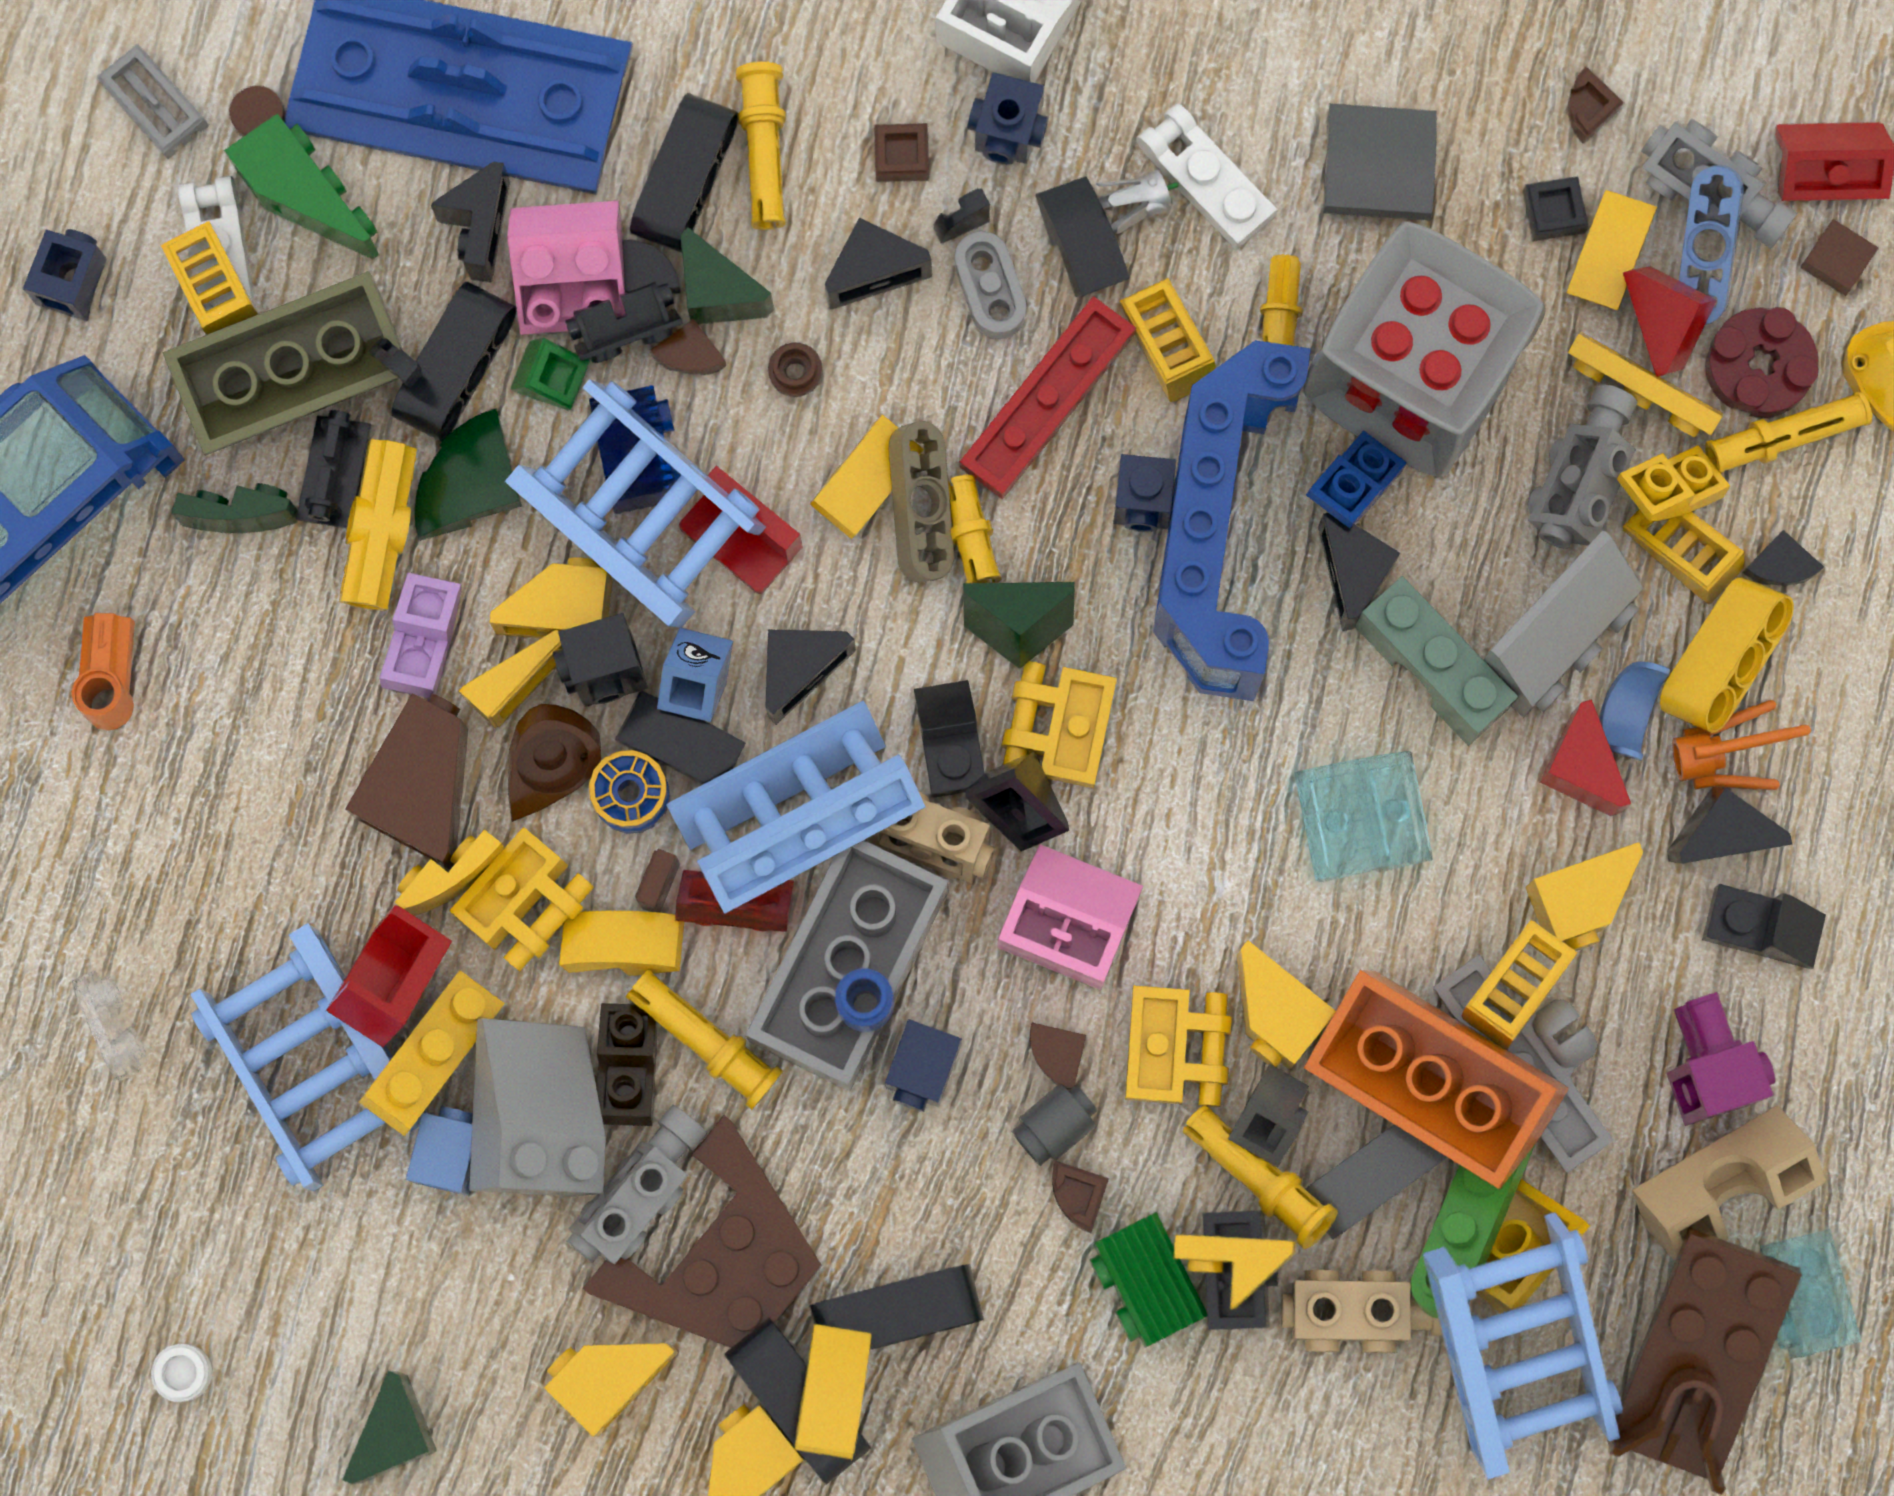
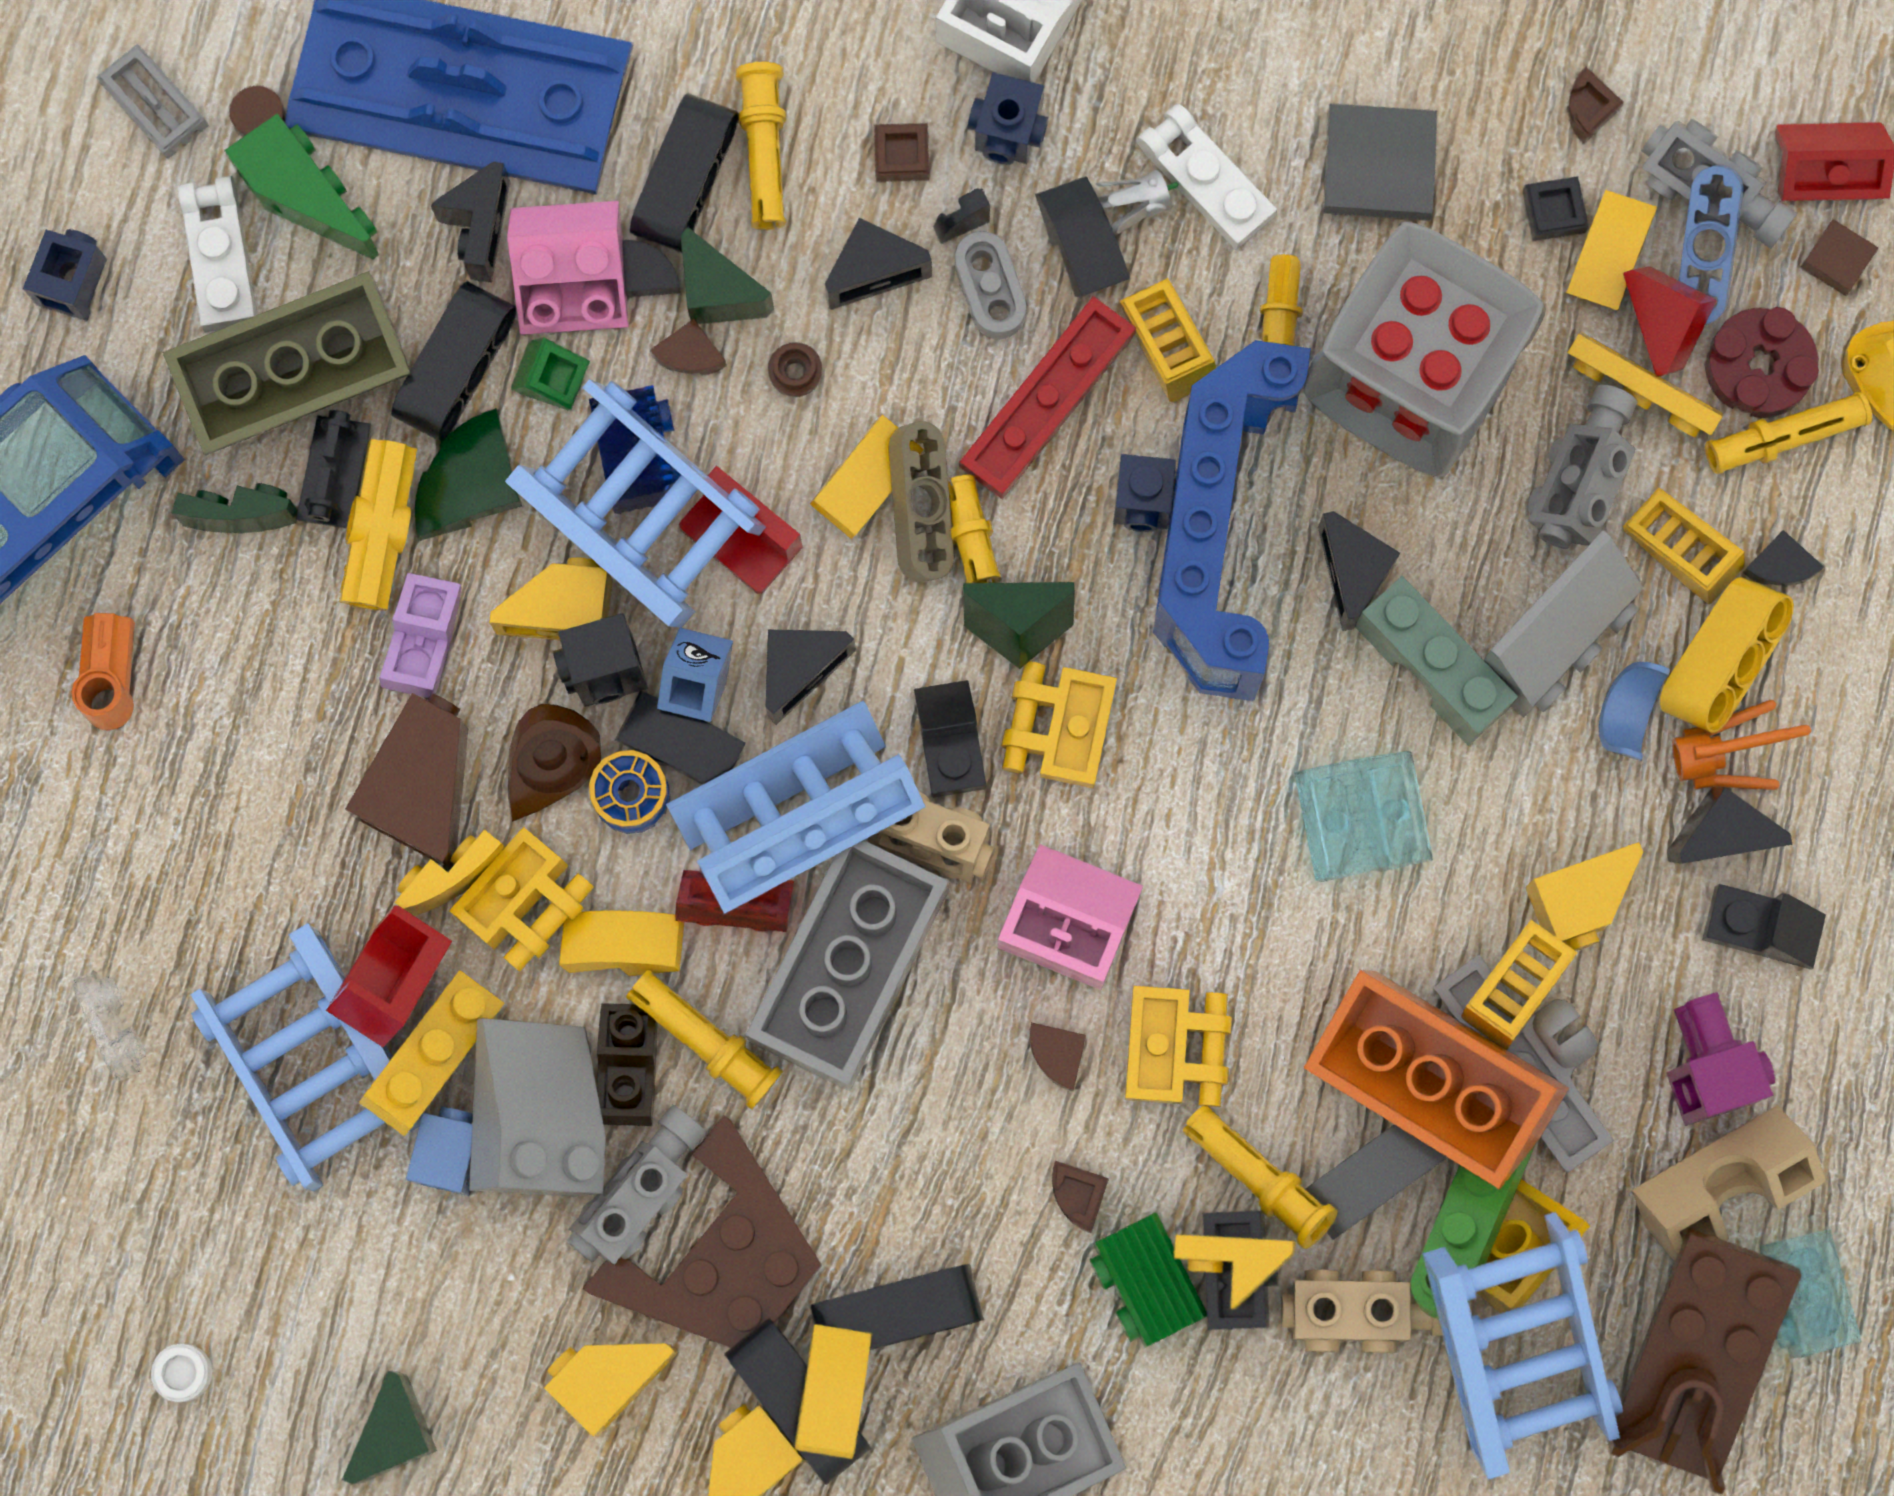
(226, 313): yellow slope -> none
(396, 361): black tile -> none
(511, 682): yellow slope -> none
(644, 320): black hinge -> none
(657, 880): reddish brown tile -> none
(864, 982): blue brick -> none
(922, 1066): dark blue brick -> none
(1019, 802): black slope -> none
(1055, 1123): dark grey brick -> none
(1271, 1116): dark grey brick -> none
(1277, 1009): yellow slope -> none
(1356, 479): blue slope -> none
(1585, 764): red slope -> none
(1674, 485): yellow slope -> none

